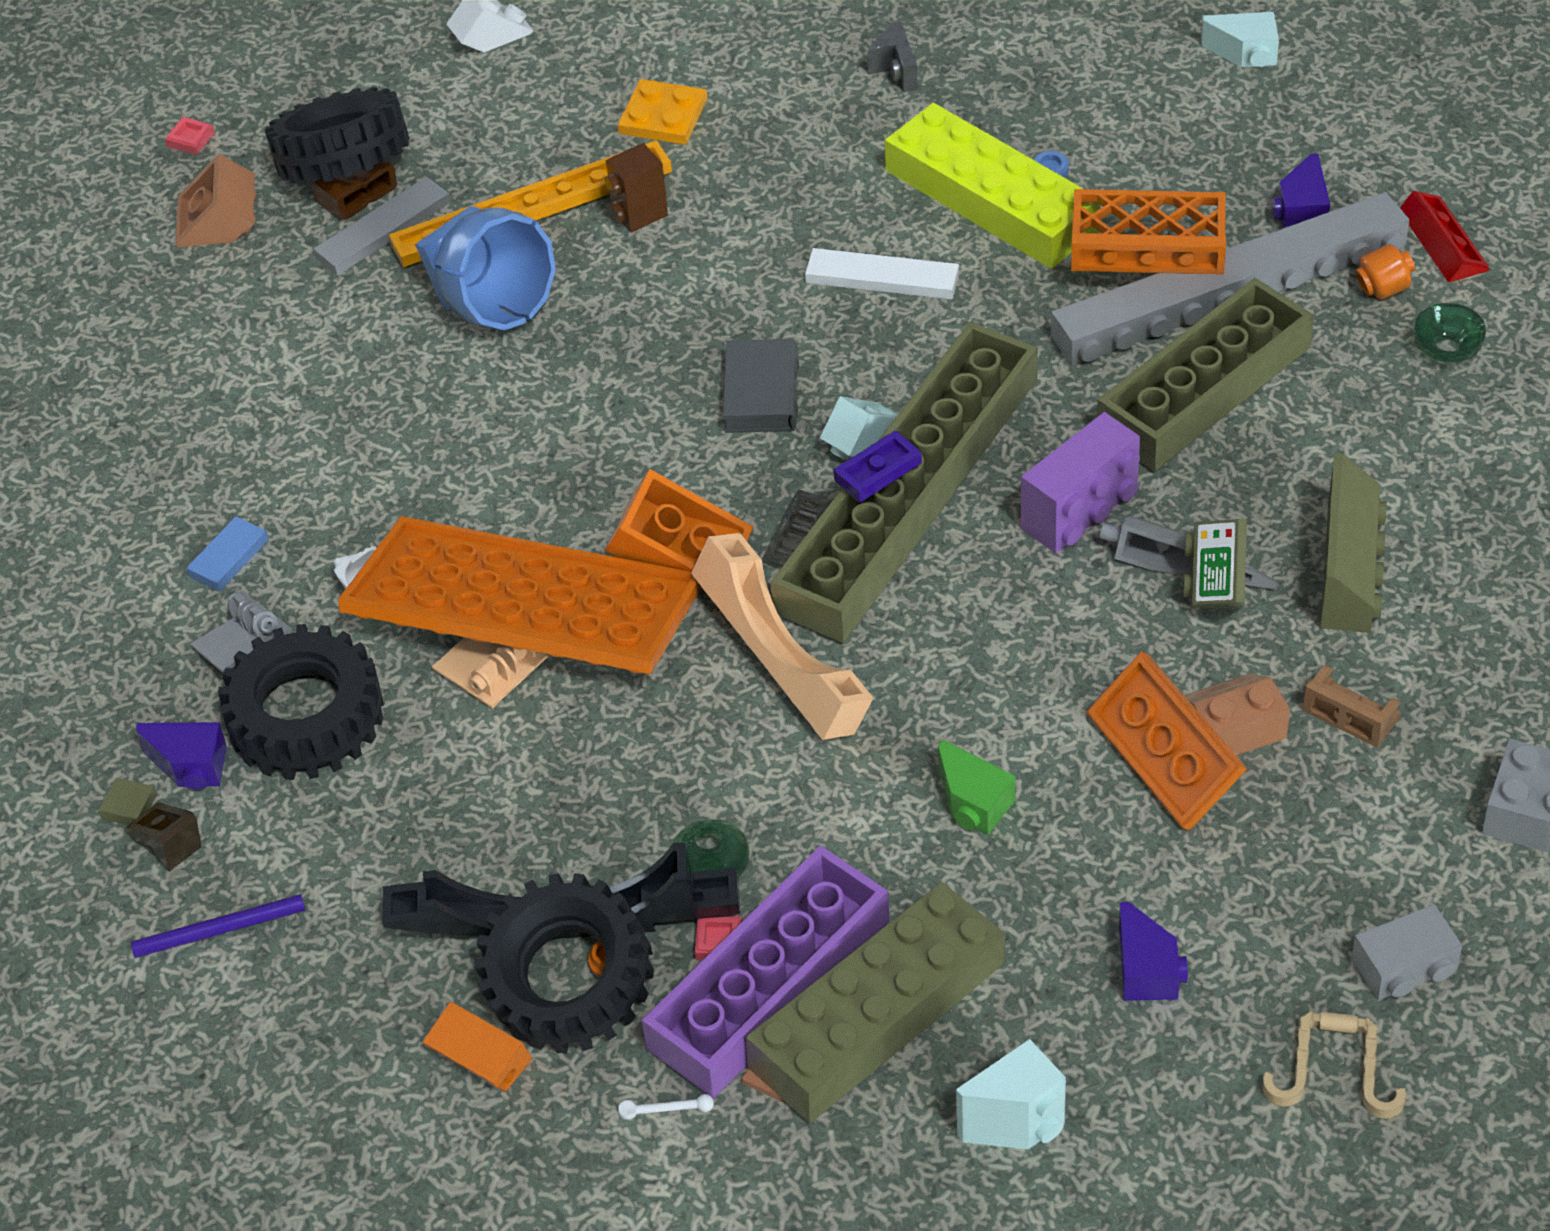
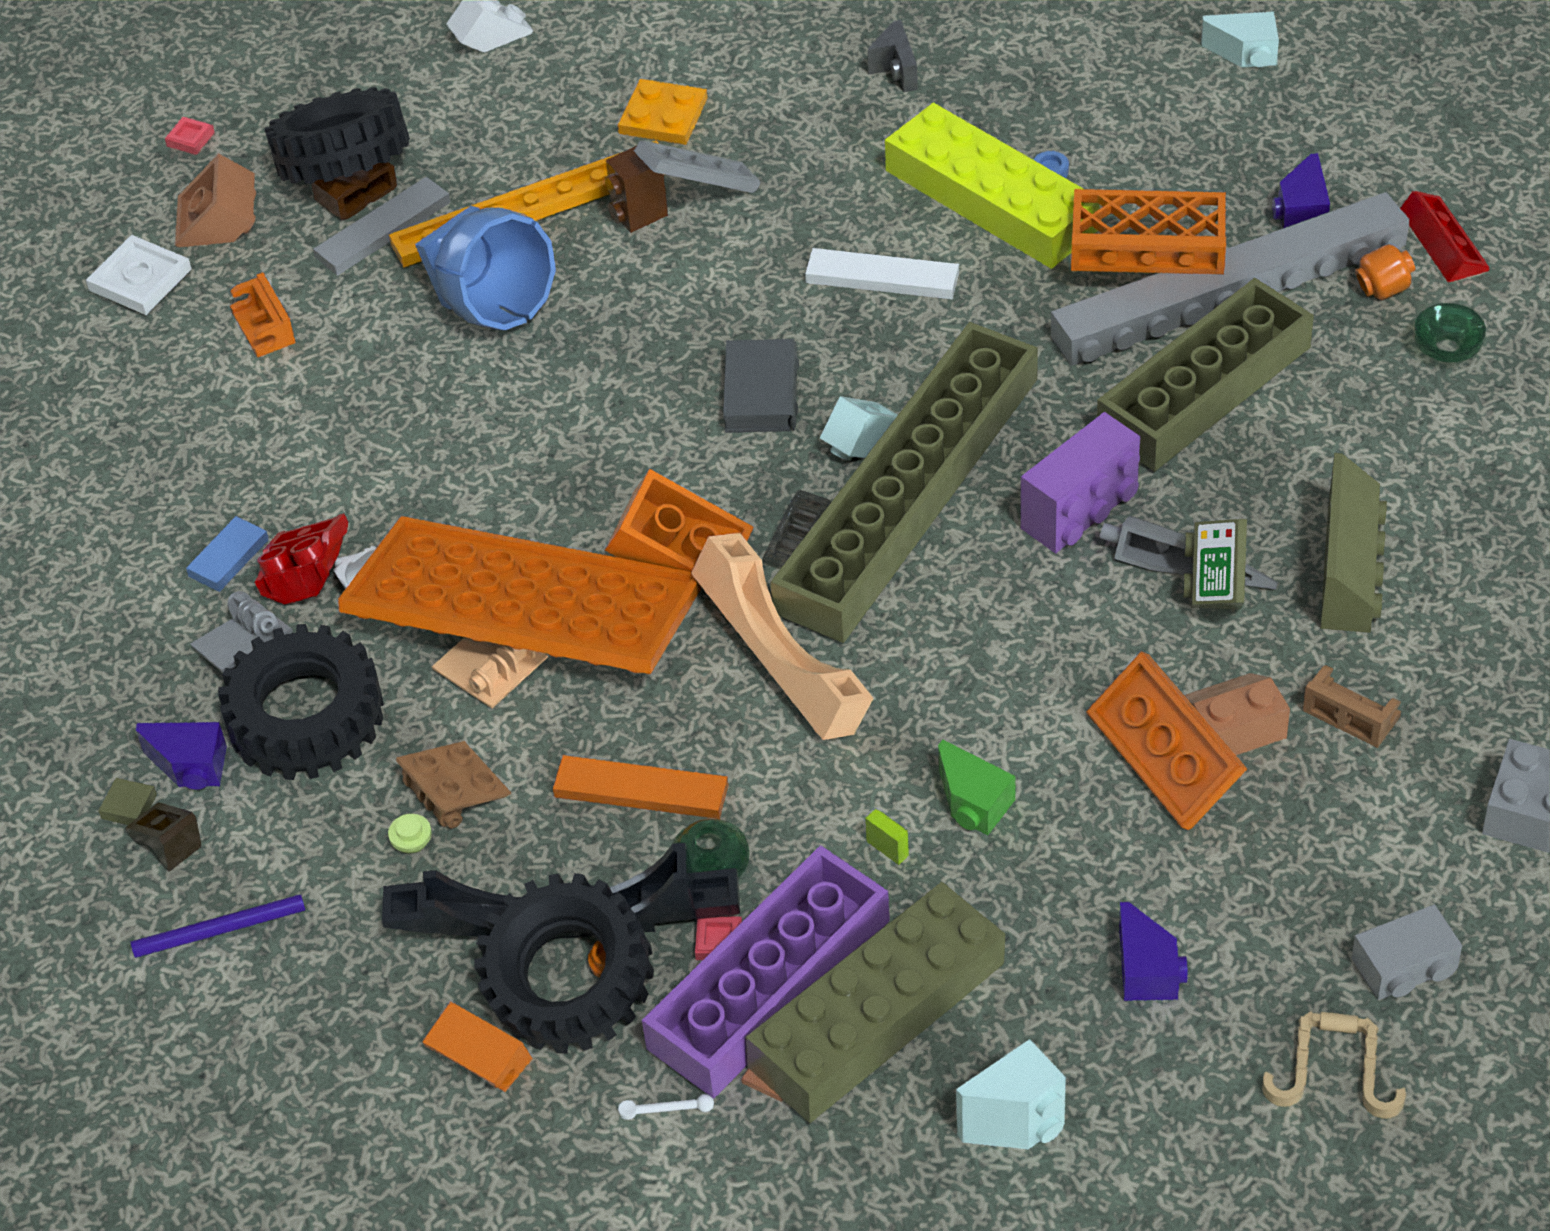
(138, 274): none -> white plate
(262, 316): none -> orange hinge
(300, 560): none -> red slope
(410, 833): none -> yellowish green plate
(450, 780): none -> medium nougat hinge
(641, 787): none -> orange tile
(697, 166): none -> light grey tile
(877, 466): dark purple plate -> none
(887, 836): none -> lime tile

